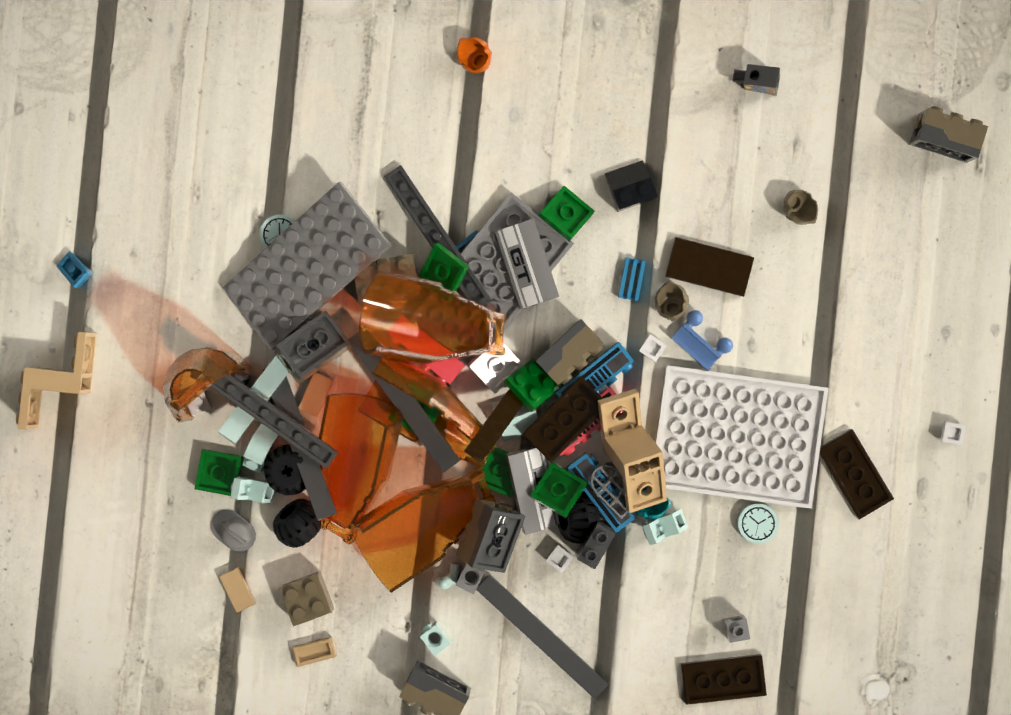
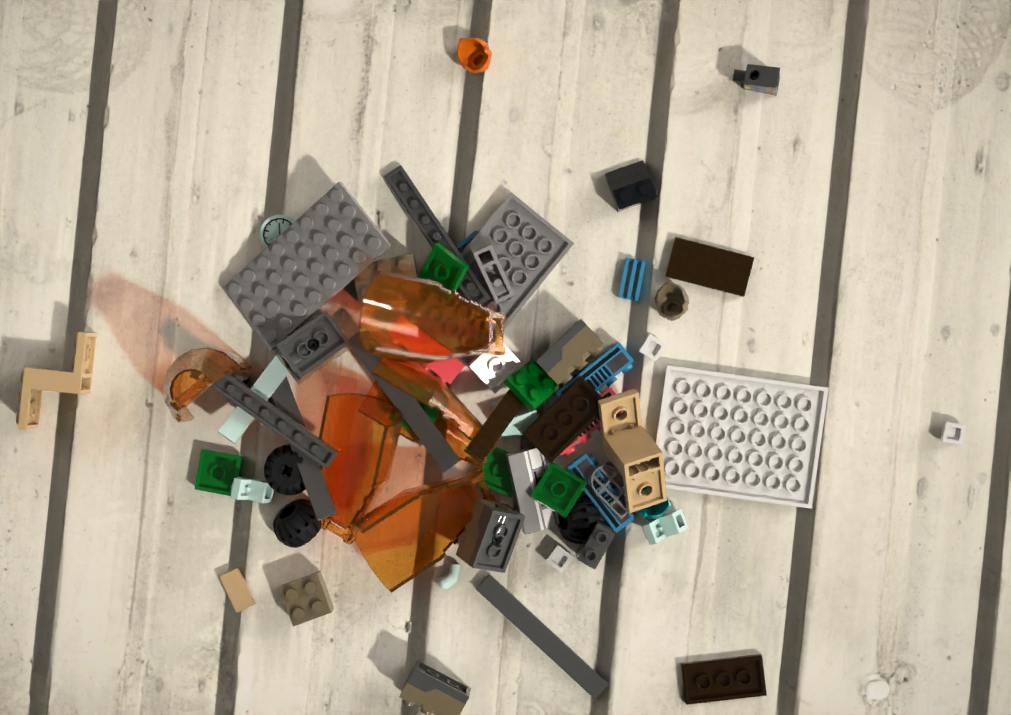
(74, 270): dark azure slope -> none
(200, 404): white plate -> none
(233, 530): light grey piece -> none
(259, 448): light aqua brick -> none
(314, 651): tan tile -> none
(315, 394): tan tile -> none
(435, 647): light aqua brick -> none
(466, 584): light grey brick -> none
(491, 269): none -> light grey slope
(527, 264): light grey slope -> none
(566, 213): green plate -> none
(696, 345): medium blue gear -> none
(736, 628): light grey brick -> none
(757, 523): light aqua tile -> none
(800, 207): dark tan hair -> none
(855, 474): dark brown tile -> none
(948, 134): piece -> none

